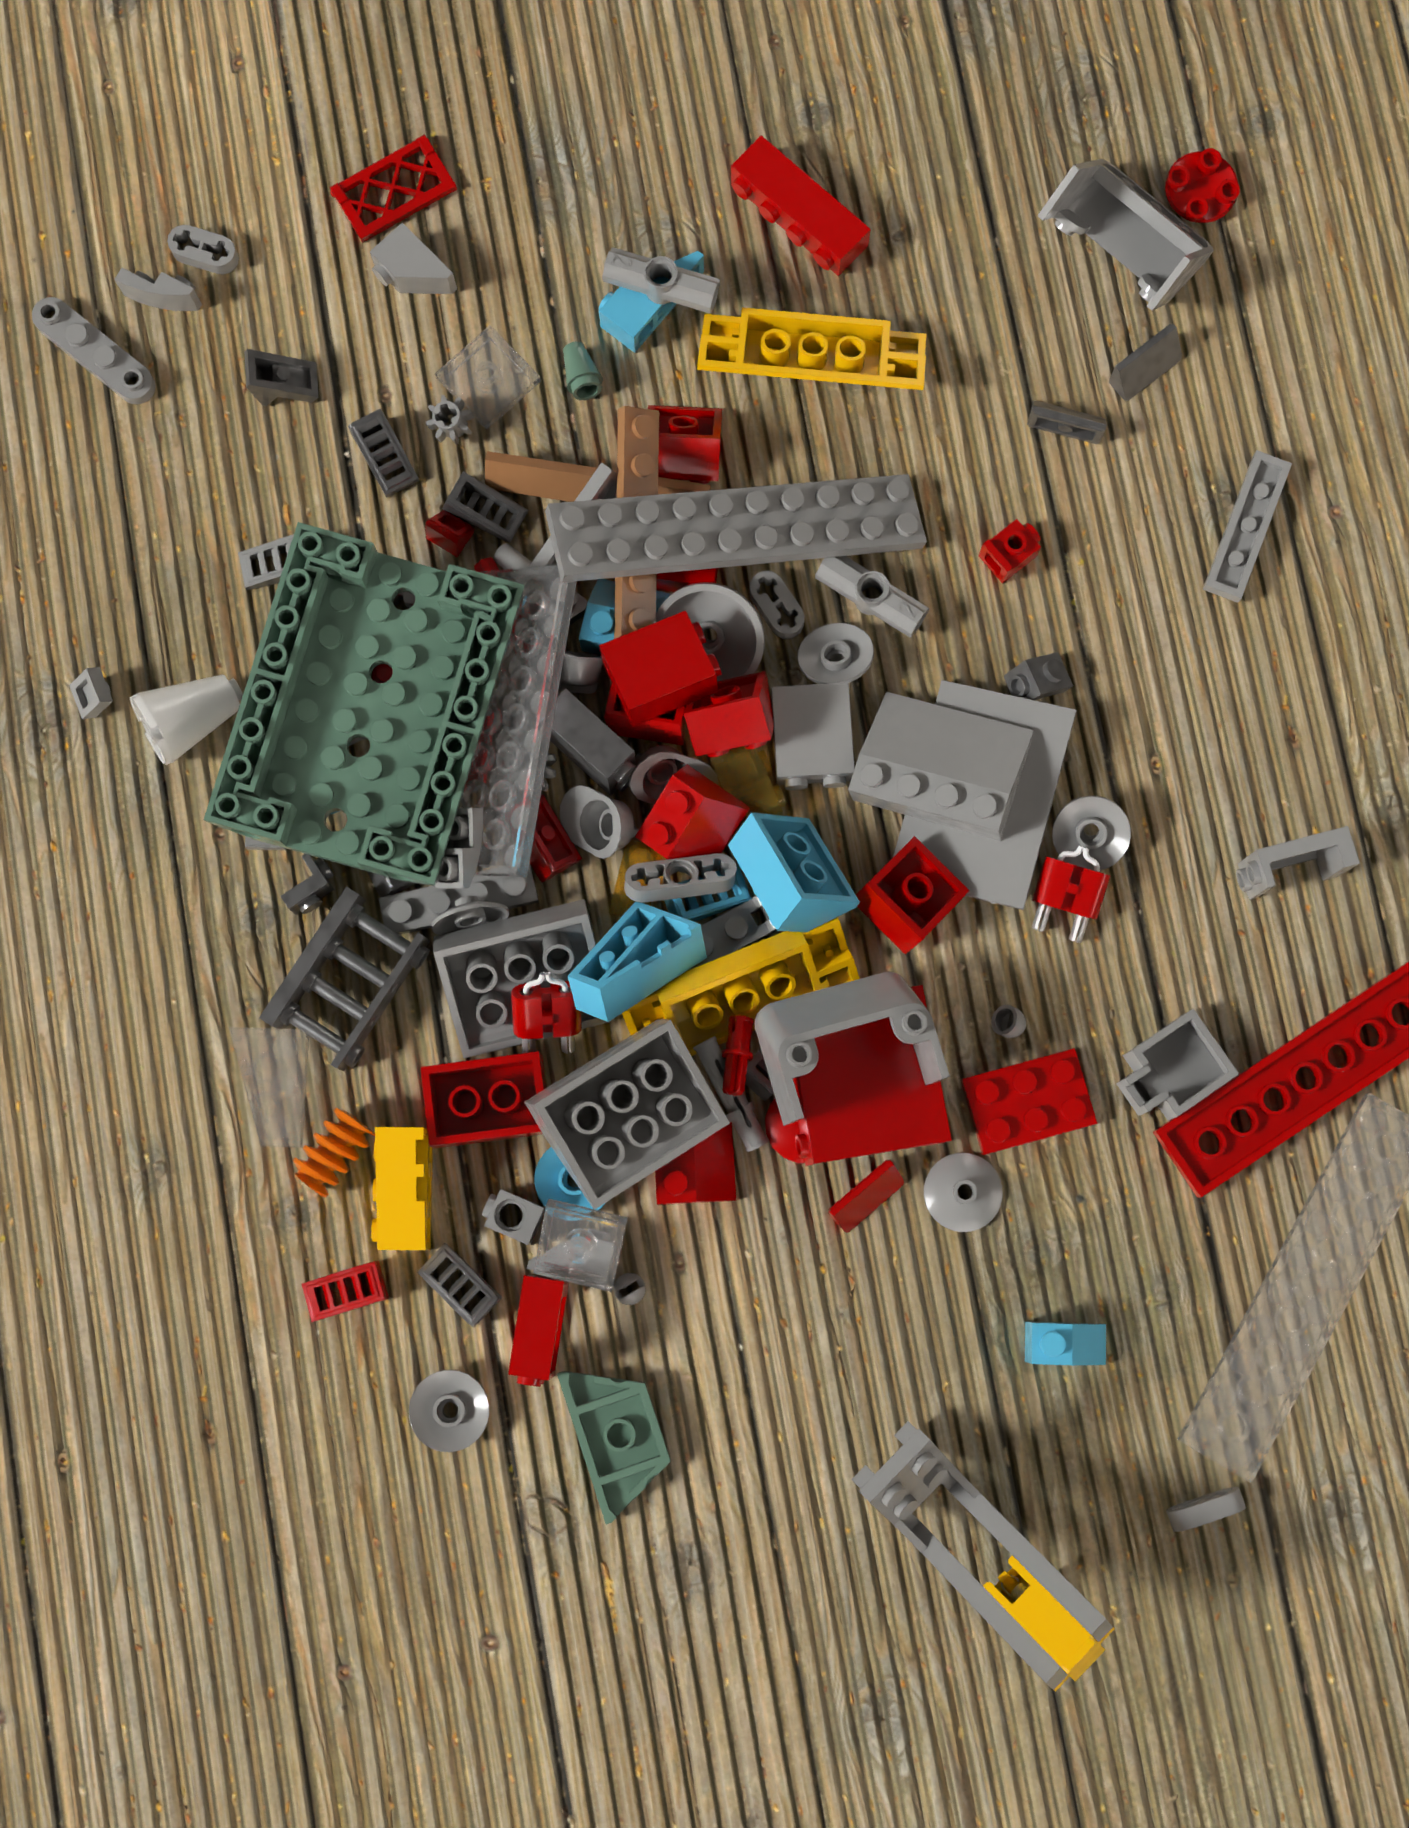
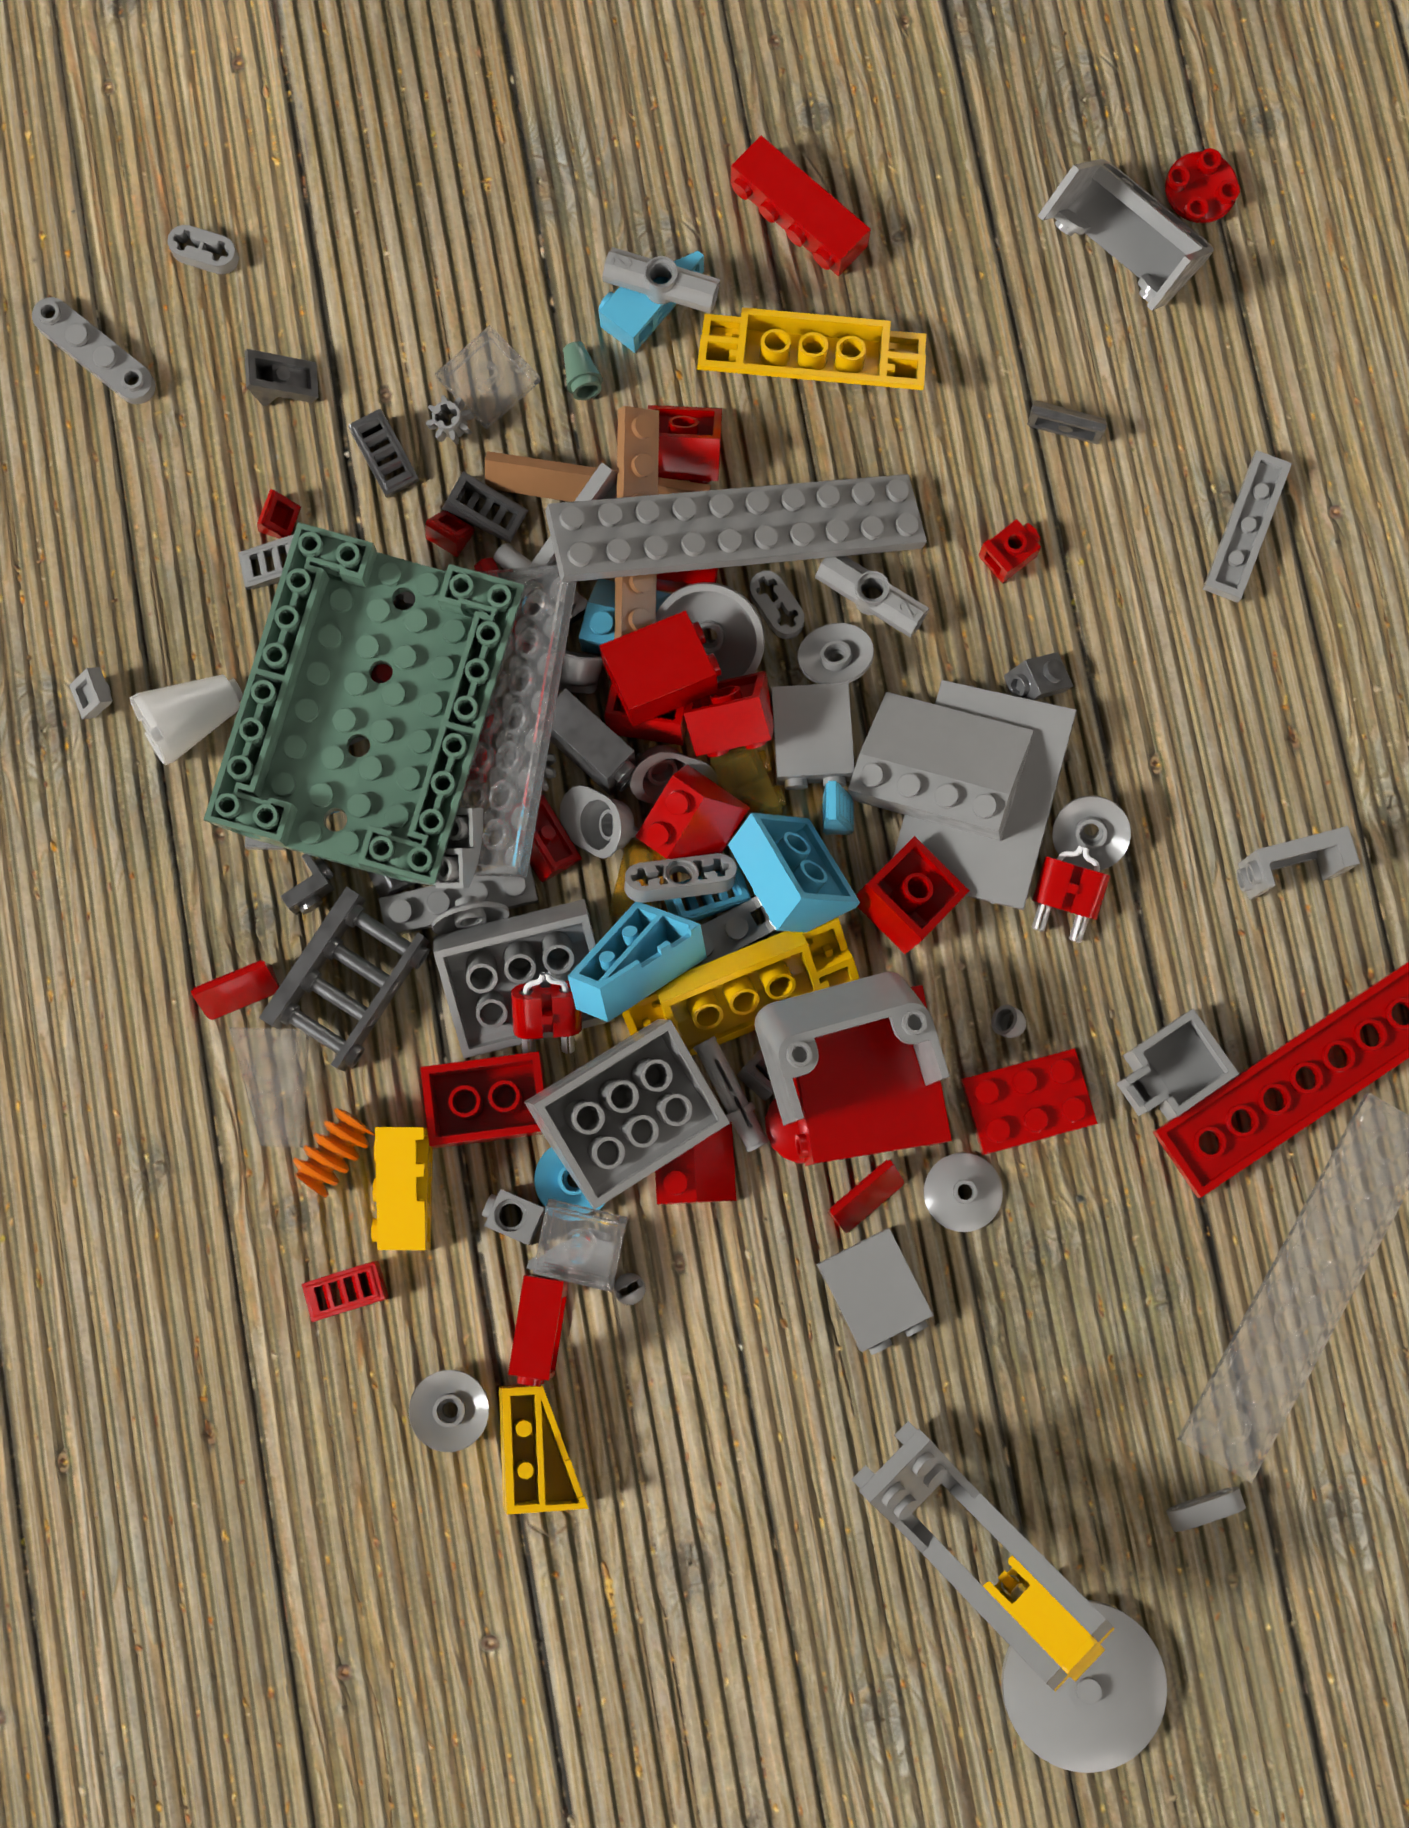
(164, 293): light grey slope -> none
(236, 989): none -> red slope
(278, 515): none -> red slope
(392, 217): red window -> none
(410, 265): light grey slope -> none
(482, 1308): flat silver slope -> none
(533, 1455): none -> yellow wedge
(616, 1436): sand green wing -> none
(737, 1054): red axle -> none
(837, 810): none -> medium azure slope
(876, 1291): none -> light grey panel
(1065, 1343): medium azure slope -> none
(1100, 1716): none -> light grey dish
(1146, 363): flat silver slope -> none

